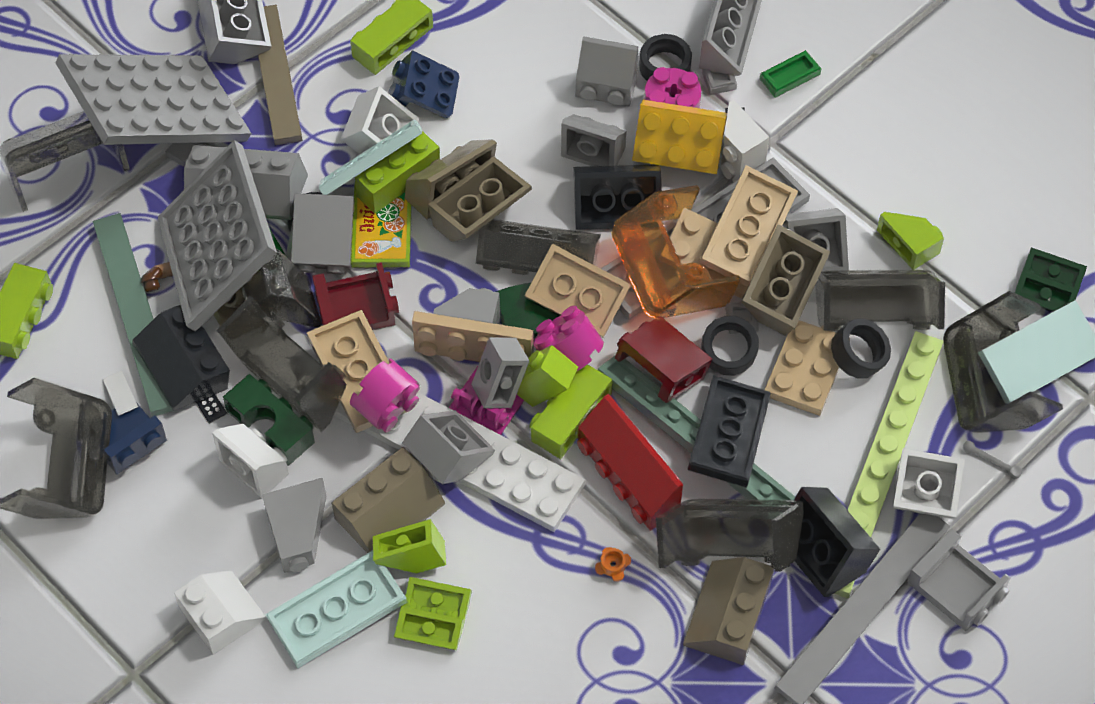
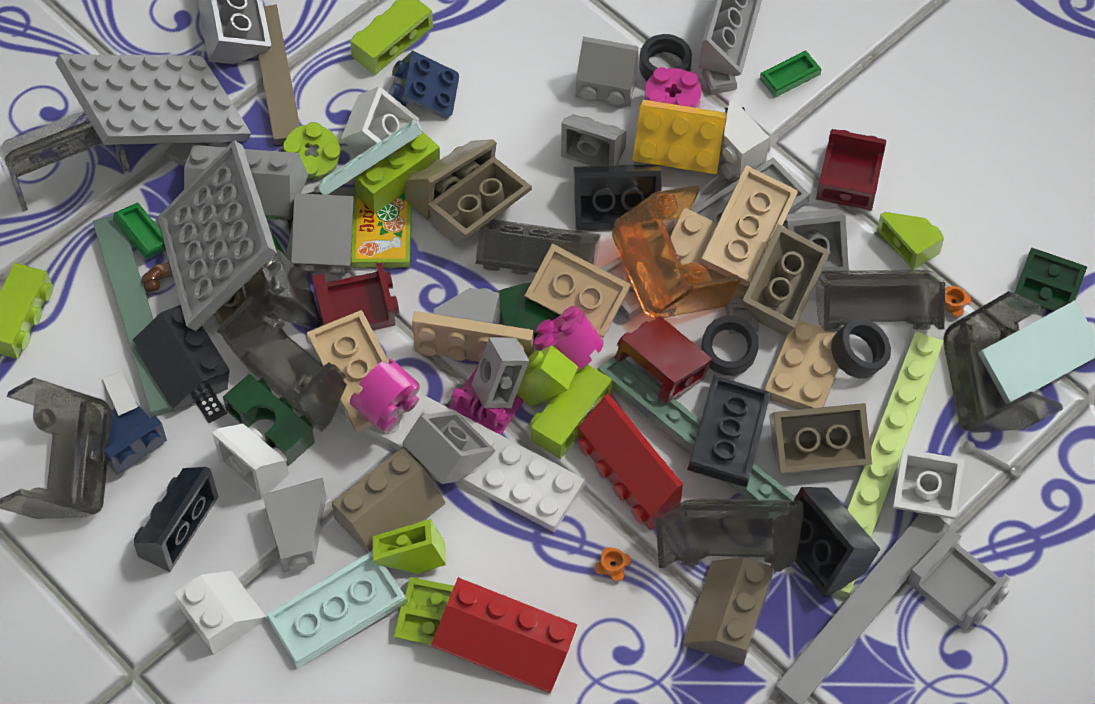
(140, 230): none -> green tile
(176, 517): none -> black slope
(319, 137): none -> lime plate
(504, 635): none -> red slope
(821, 438): none -> dark tan slope
(851, 169): none -> dark red panel
(957, 294): none -> orange plate

